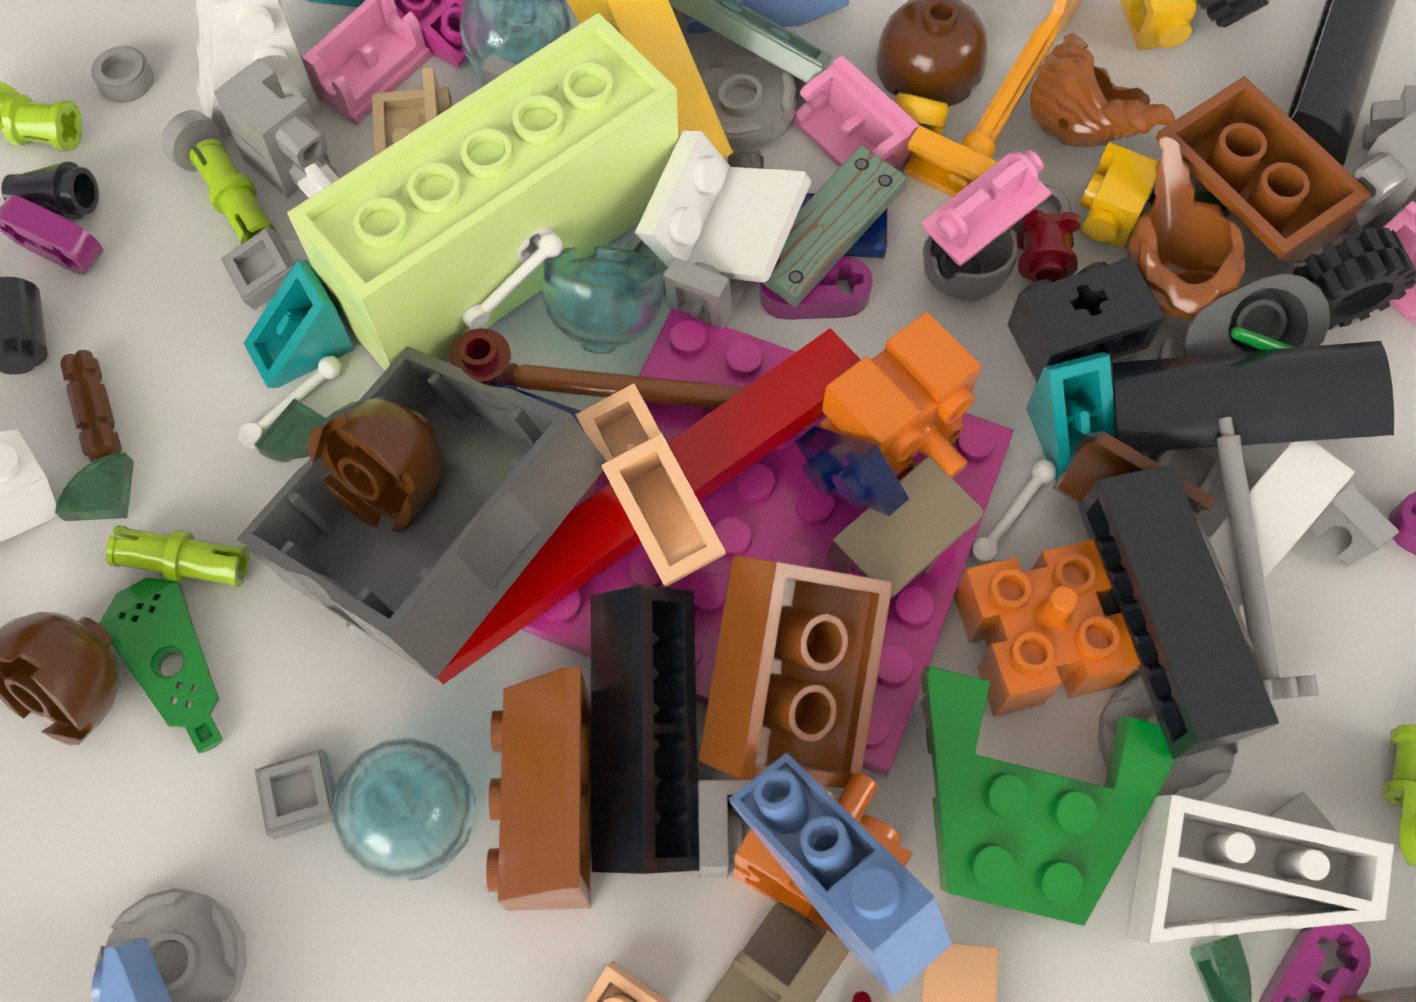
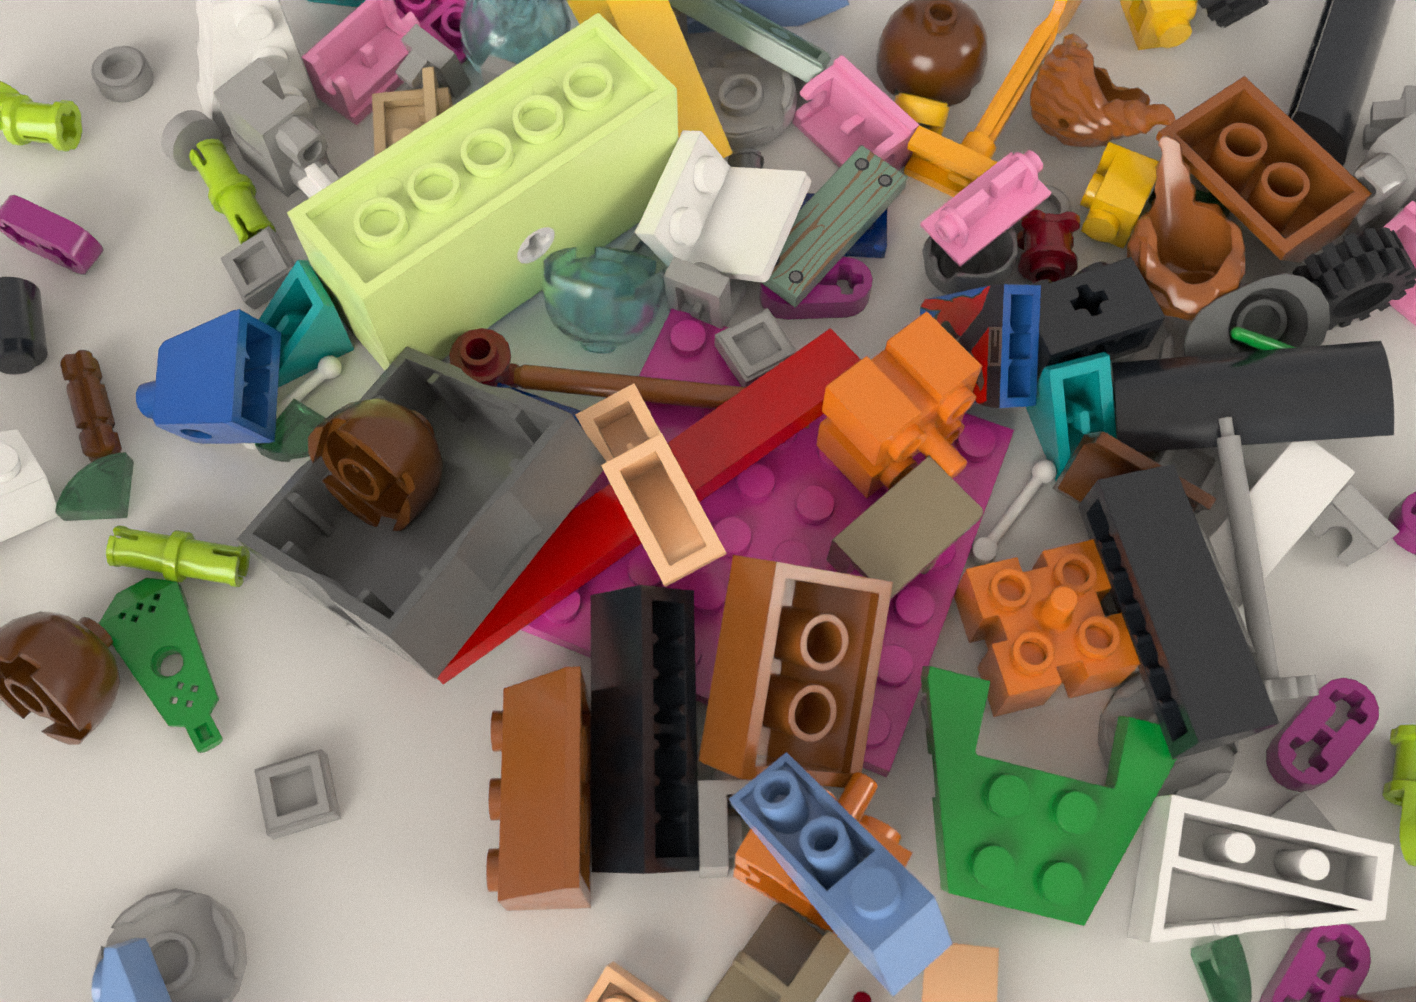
(58, 188): black cone -> none
(217, 382): none -> blue torso
(403, 809): clear light blue cylinder -> none
(429, 52): none -> light grey tile
(478, 315): white hinge -> none
(753, 347): none -> light grey tile
(850, 470): clear blue plate -> none
(1001, 332): none -> torso
(1334, 744): none -> magenta beam

